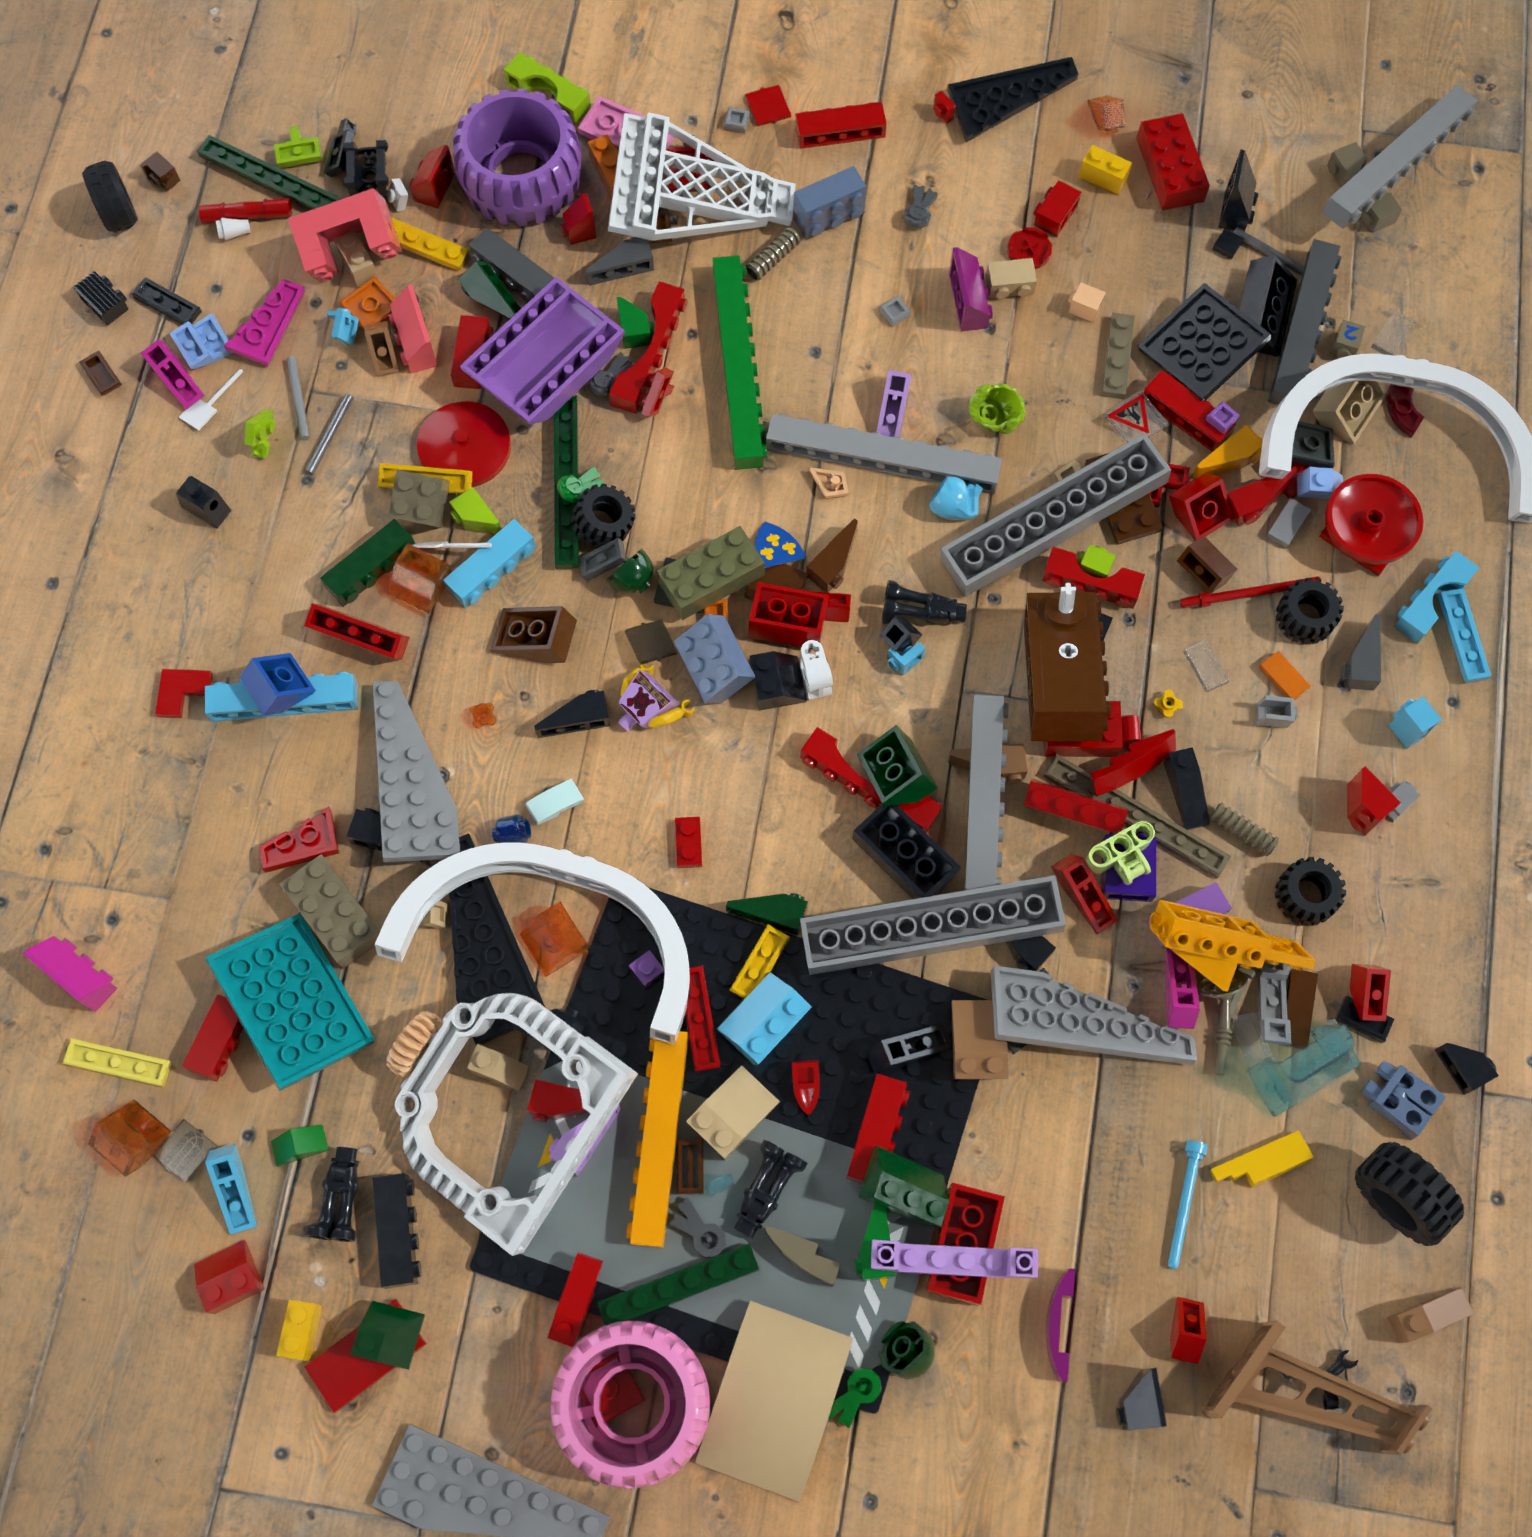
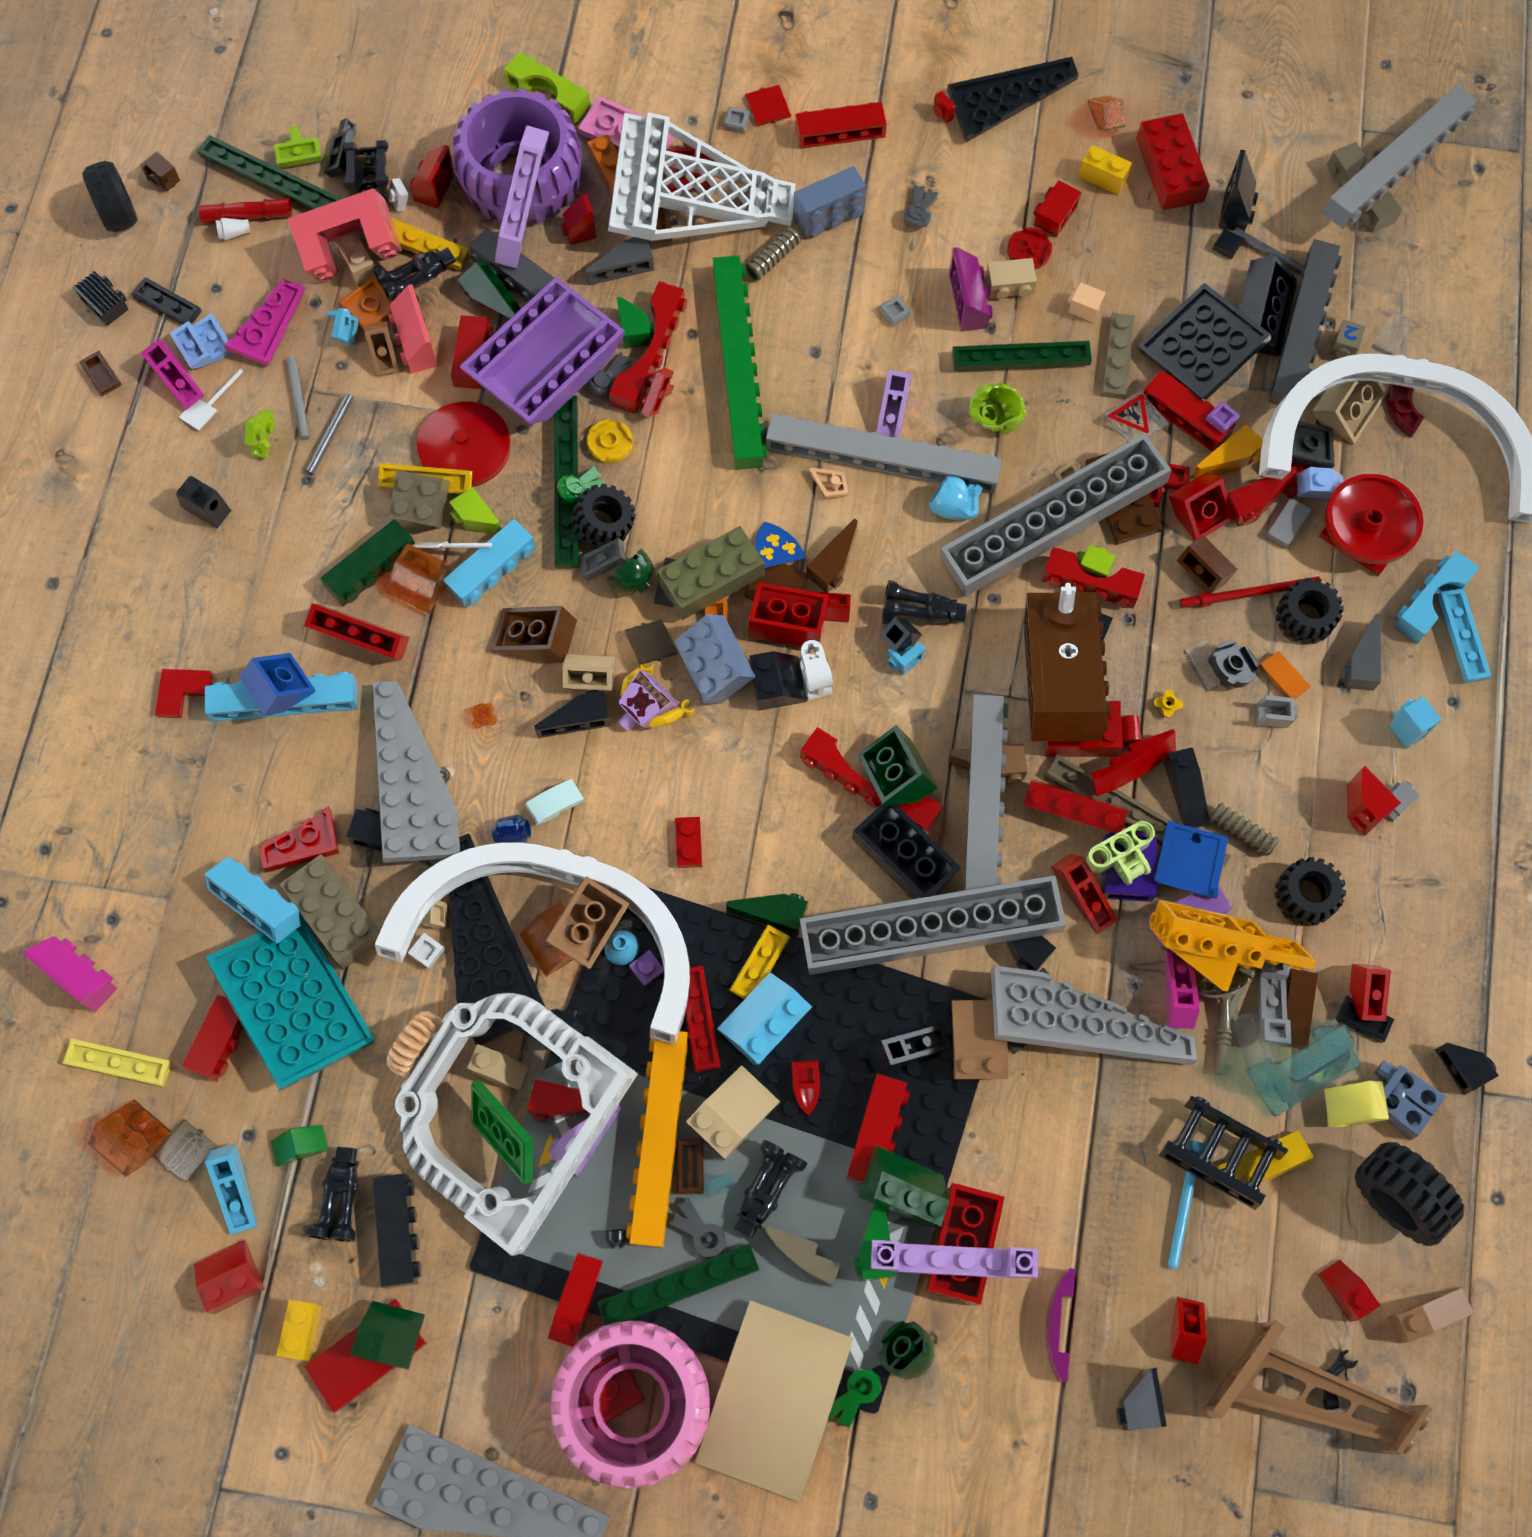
(253, 899): none -> medium azure brick
(426, 950): none -> white plate
(427, 265): none -> black piece
(502, 1131): none -> green tile
(520, 196): none -> lavender slope
(587, 922): none -> medium nougat slope
(588, 672): none -> tan brick
(609, 441): none -> yellow tile
(616, 1236): none -> black hinge
(622, 947): none -> medium azure brick
(1021, 355): none -> dark green plate
(1191, 859): none -> blue container
(1201, 1166): none -> black fence
(1228, 674): none -> black plate
(1349, 1291): none -> red slope
(1356, 1104): none -> light yellow piece

